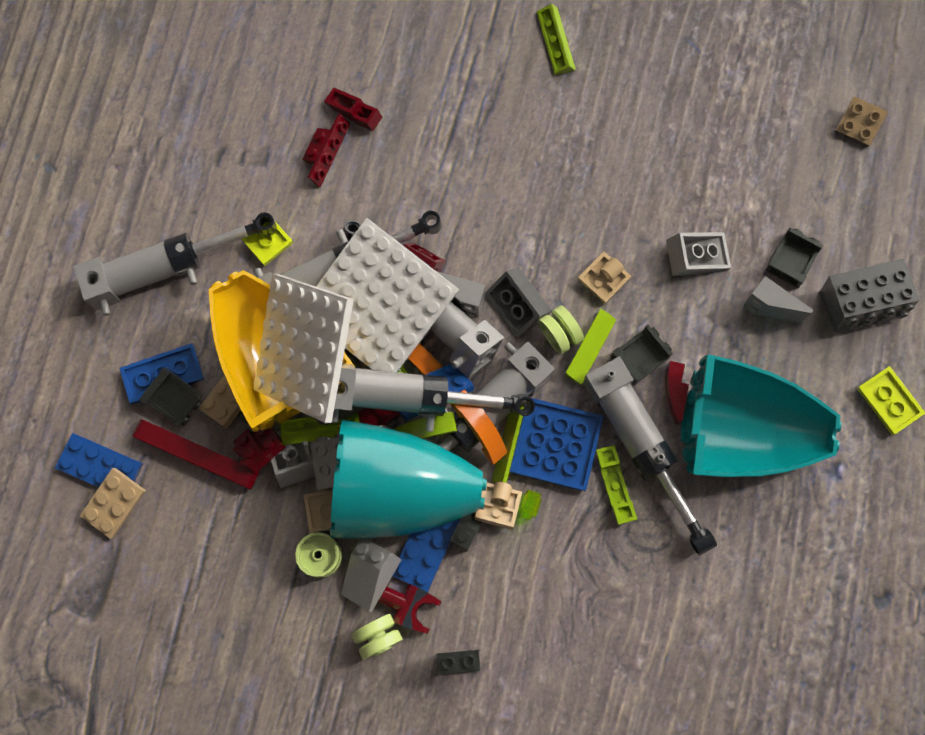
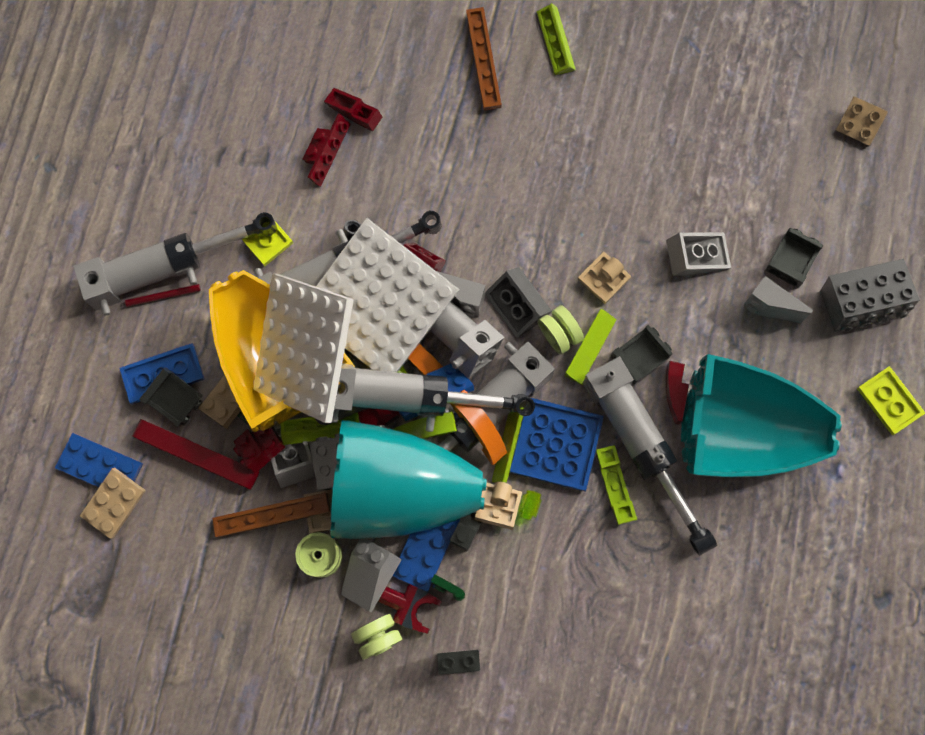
(162, 295): none -> dark red bar
(271, 515): none -> dark orange plate
(443, 585): none -> dark green plate
(483, 58): none -> dark orange plate

